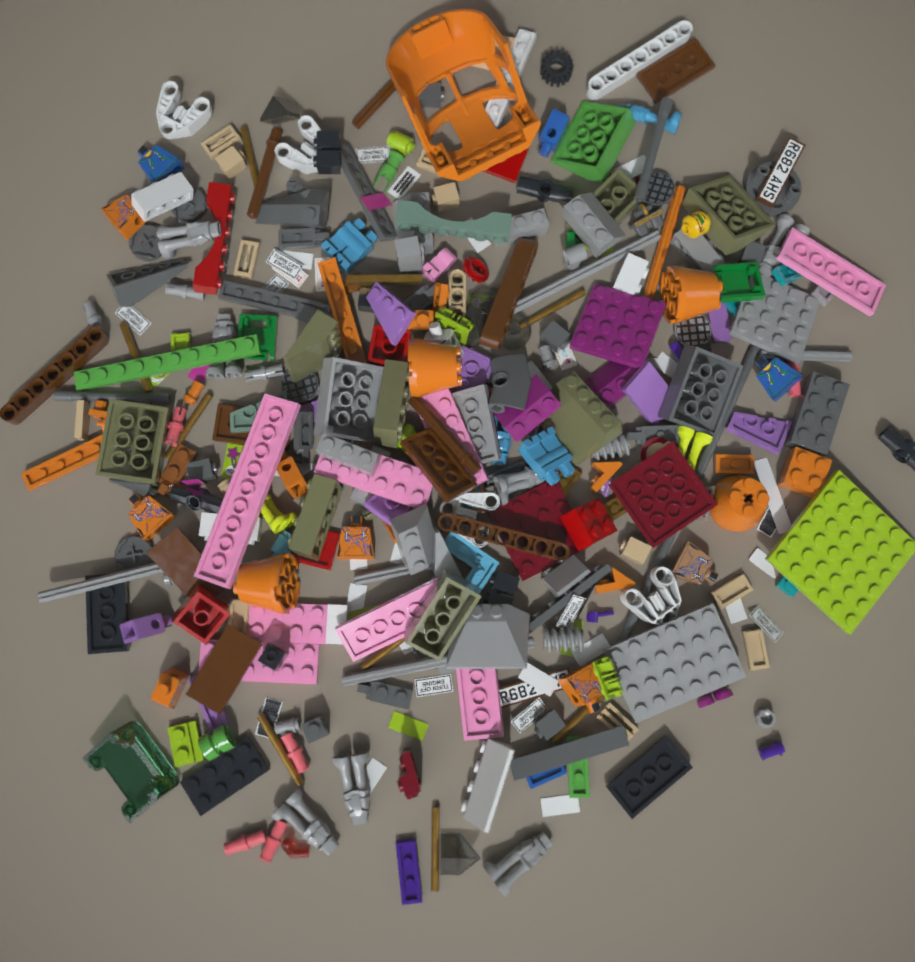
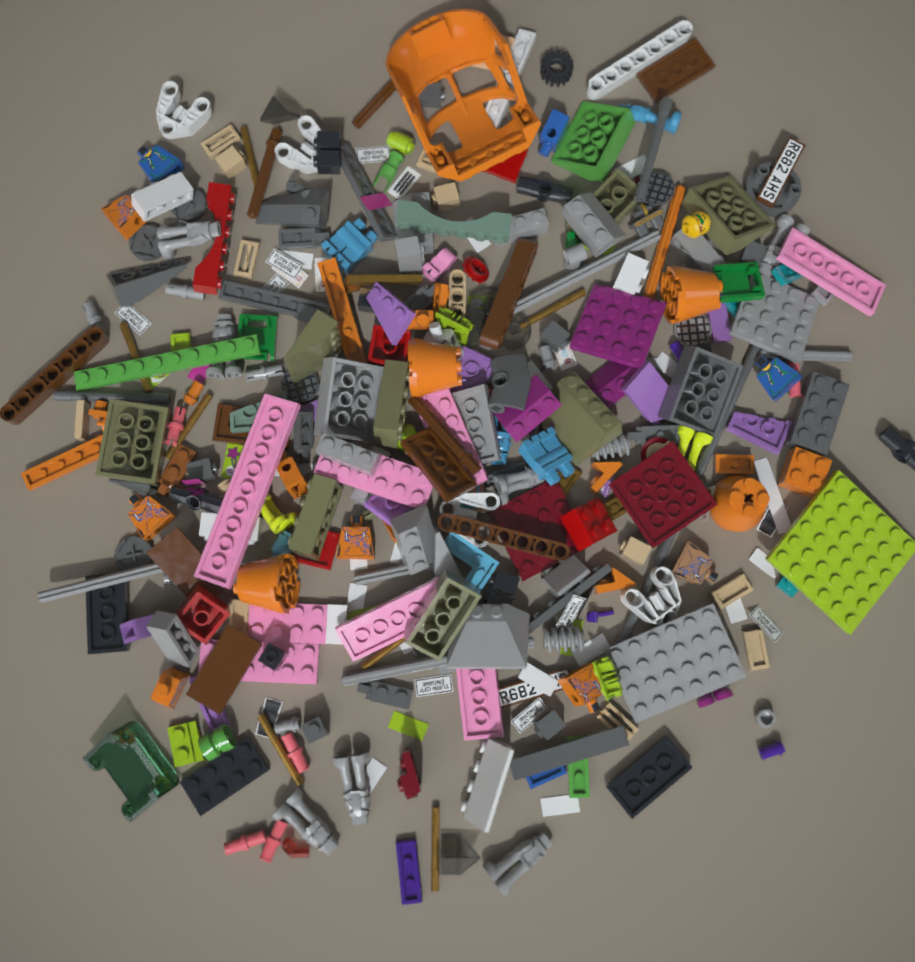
(173, 638): none -> light grey brick
(573, 722): pearl gold bar -> none

